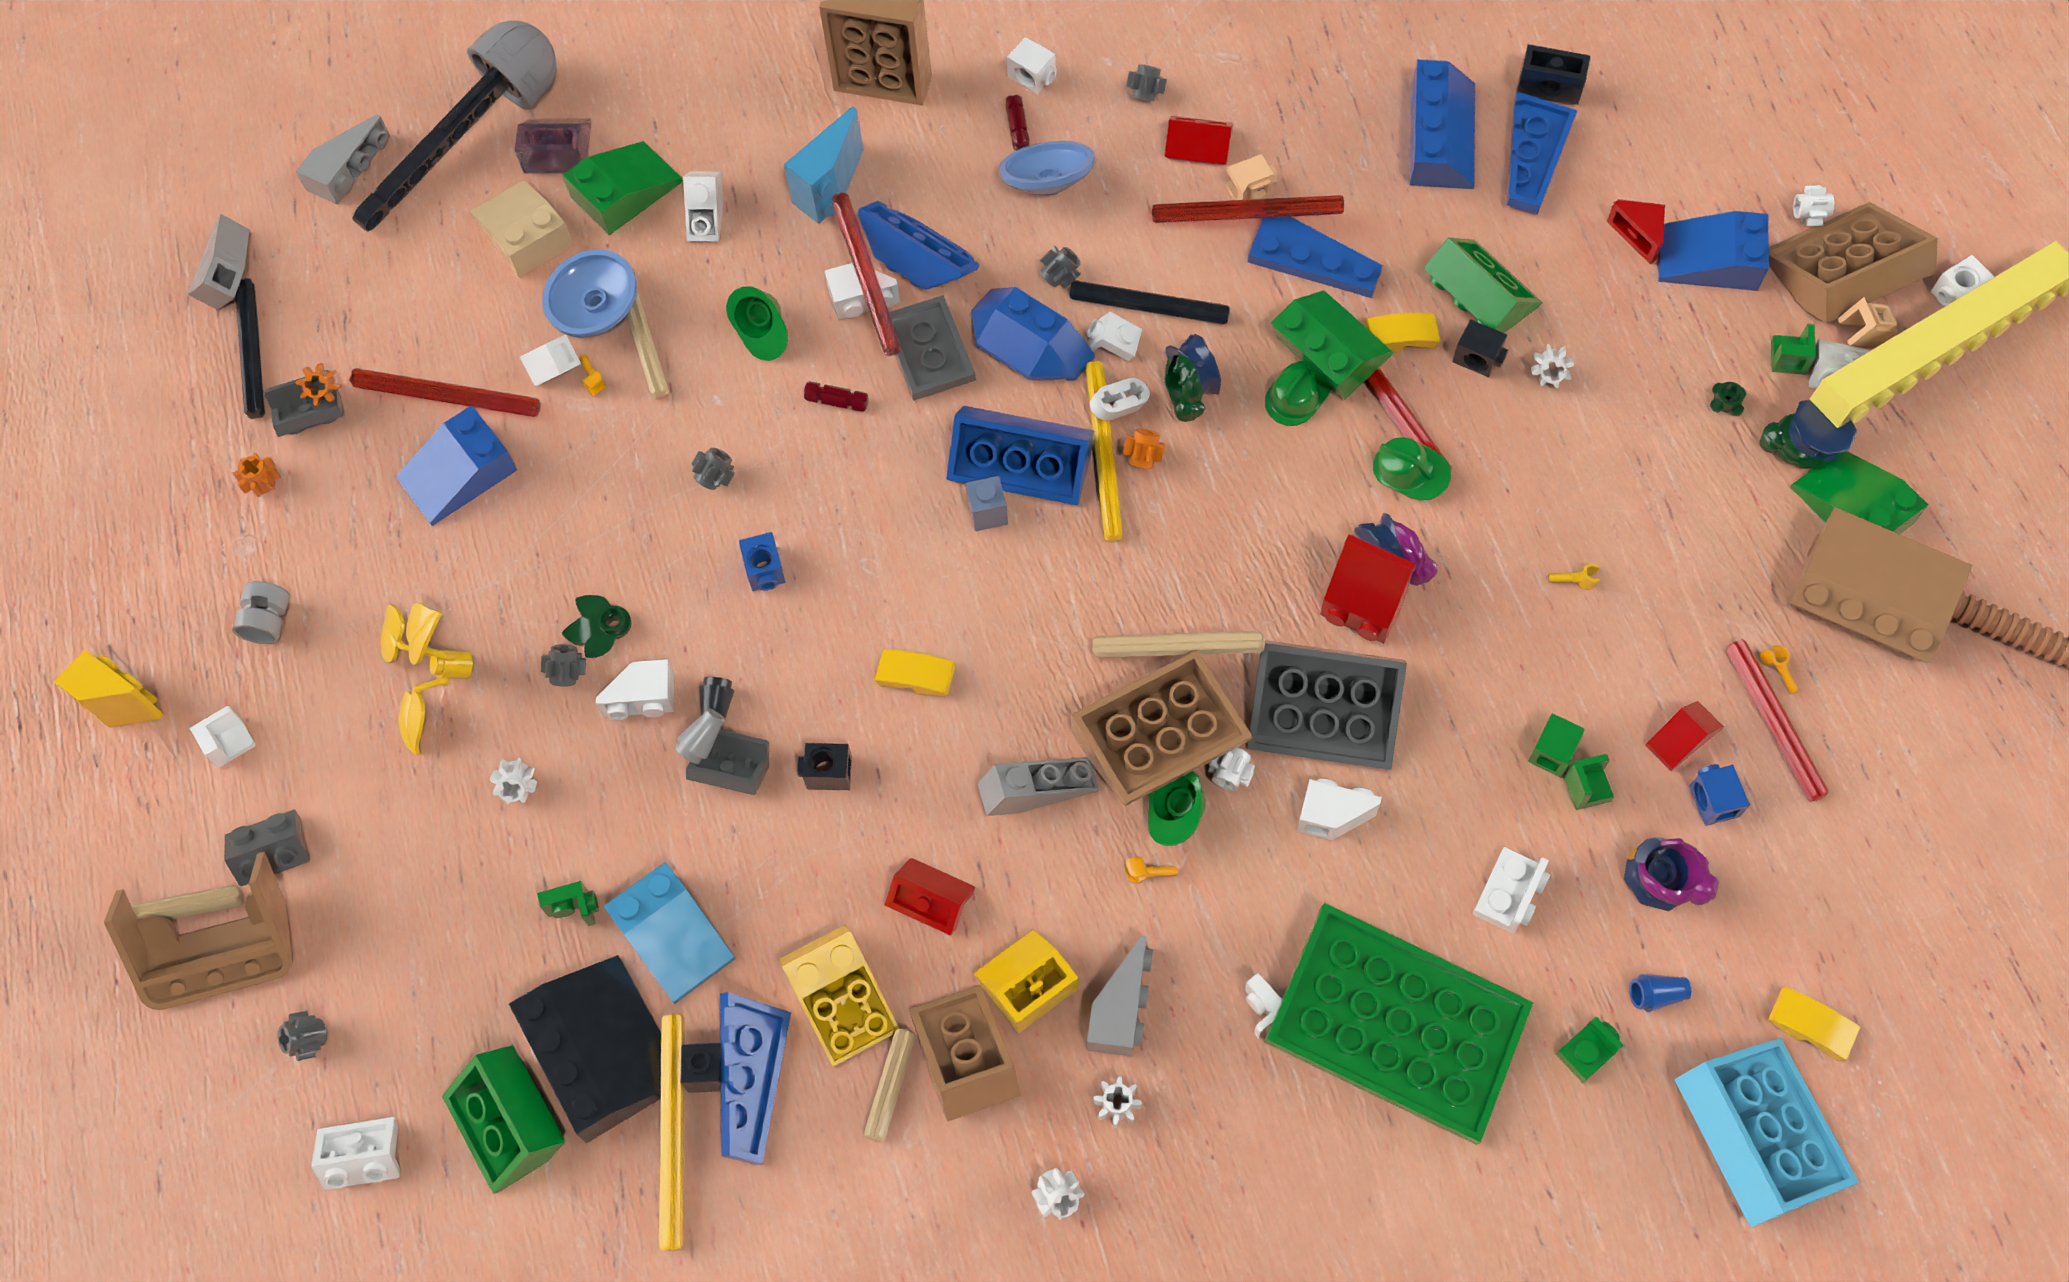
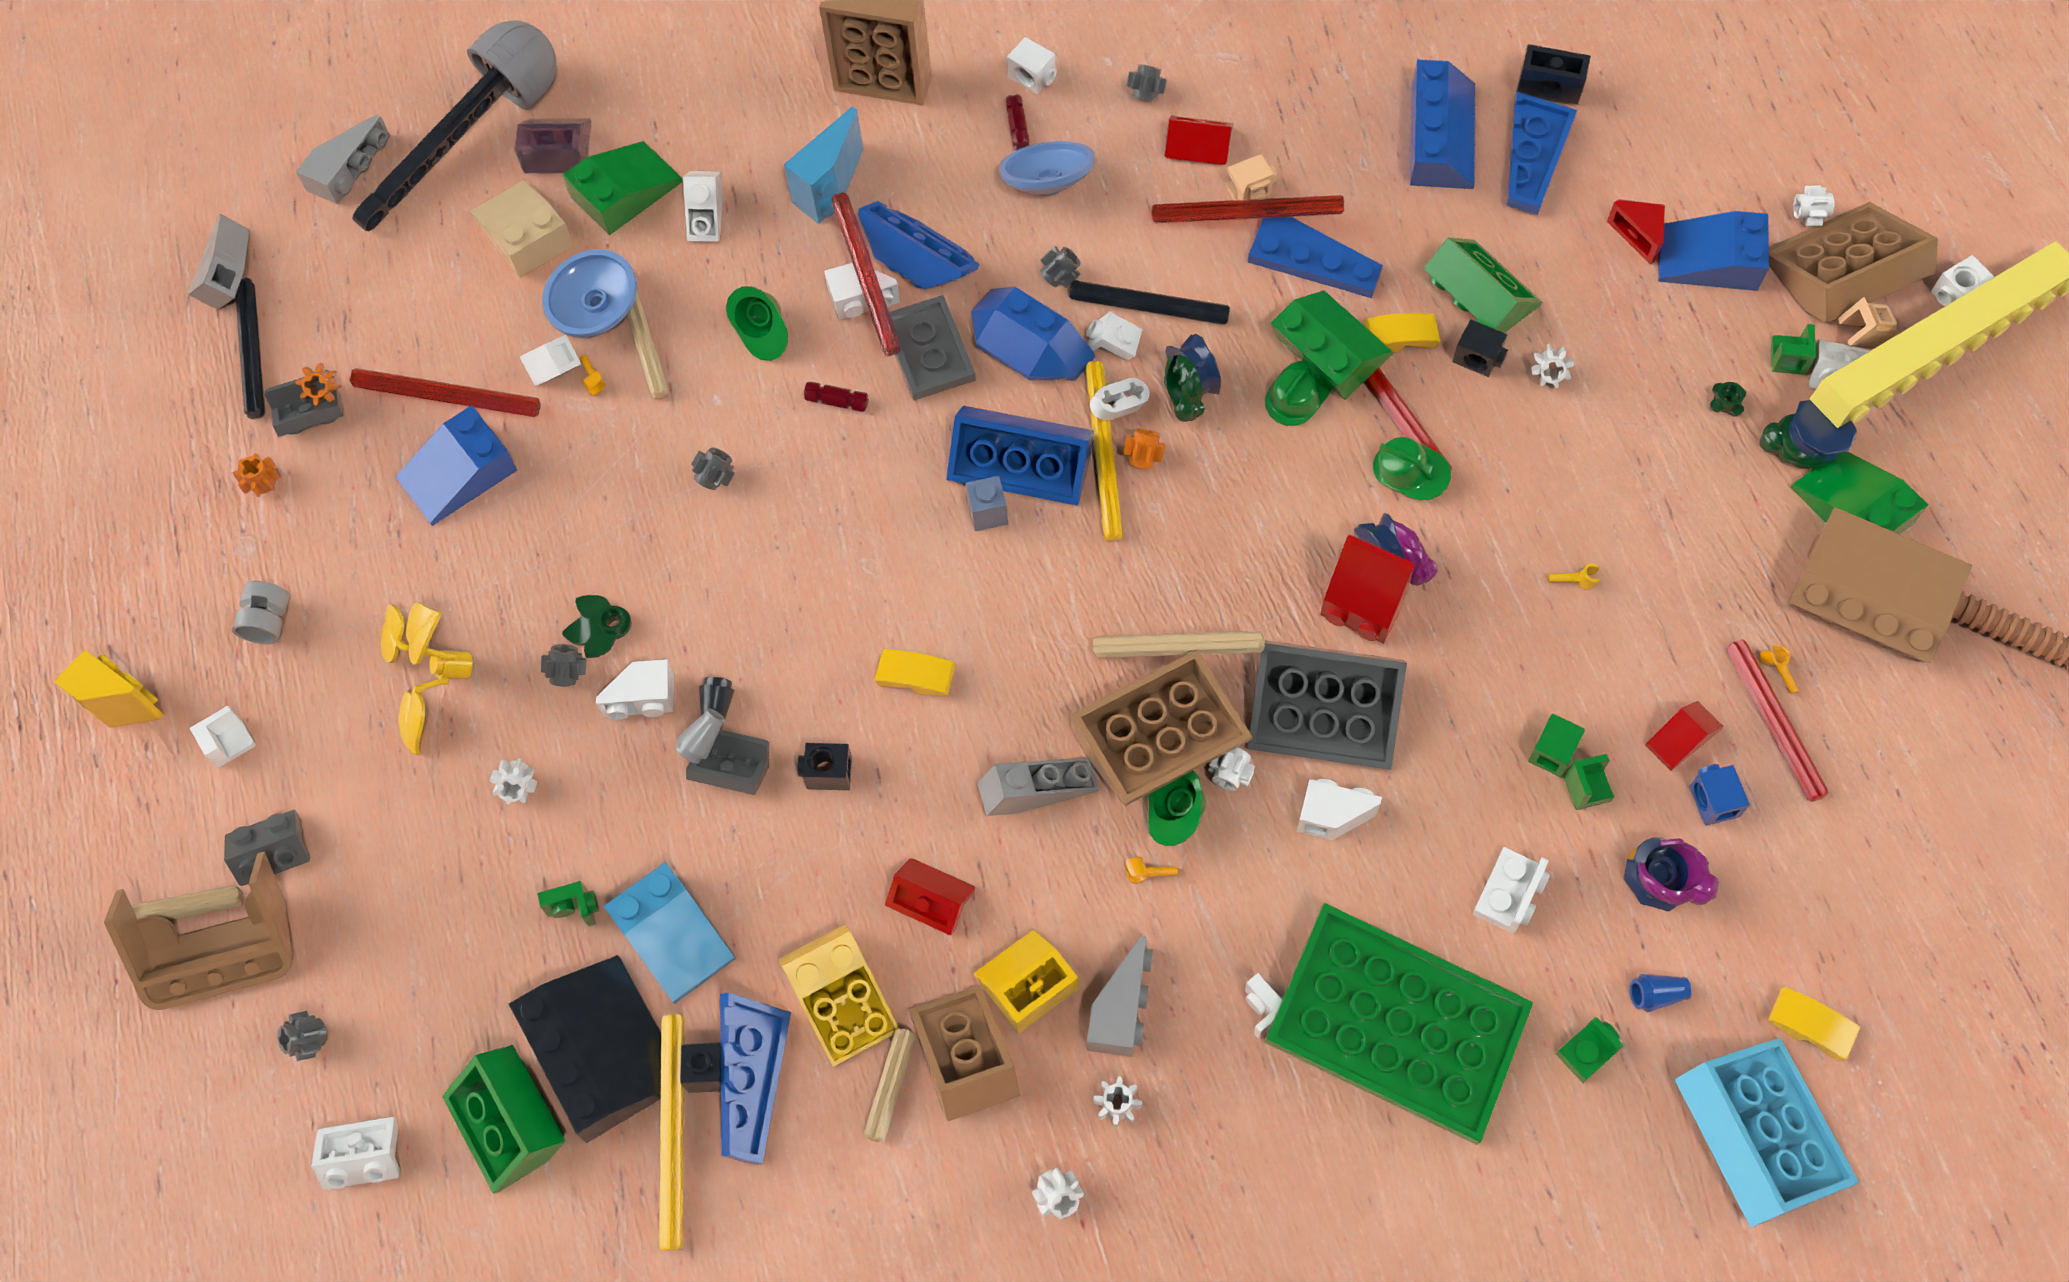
(758, 550): blue brick -> none

